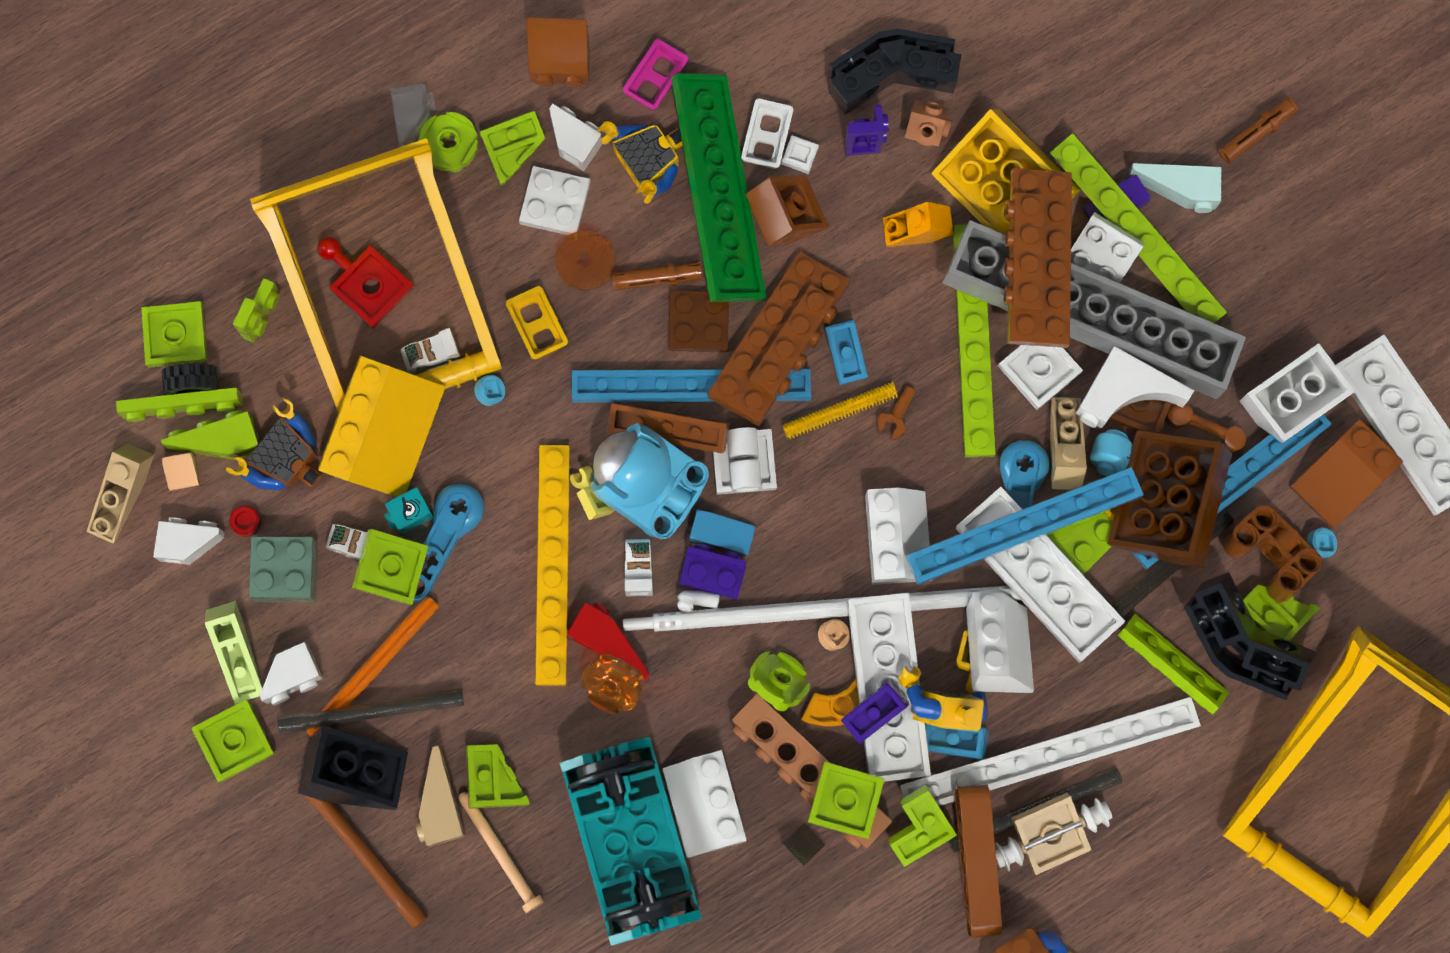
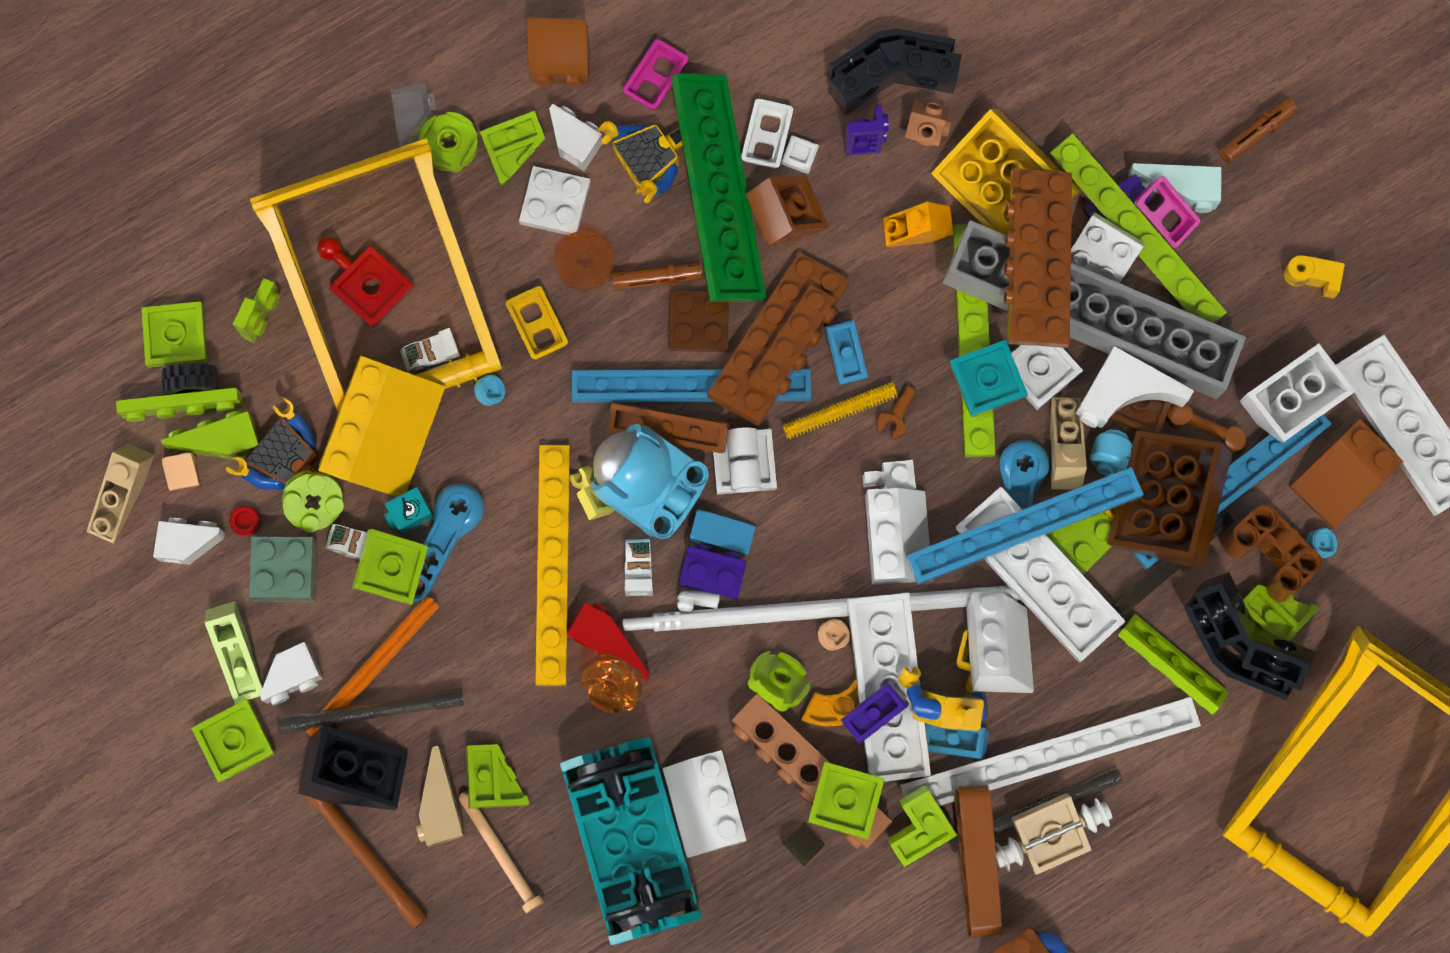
(310, 517): none -> lime plate
(893, 475): none -> white plate
(988, 378): none -> teal plate
(1170, 201): none -> dark pink piece
(1315, 273): none -> yellow leg

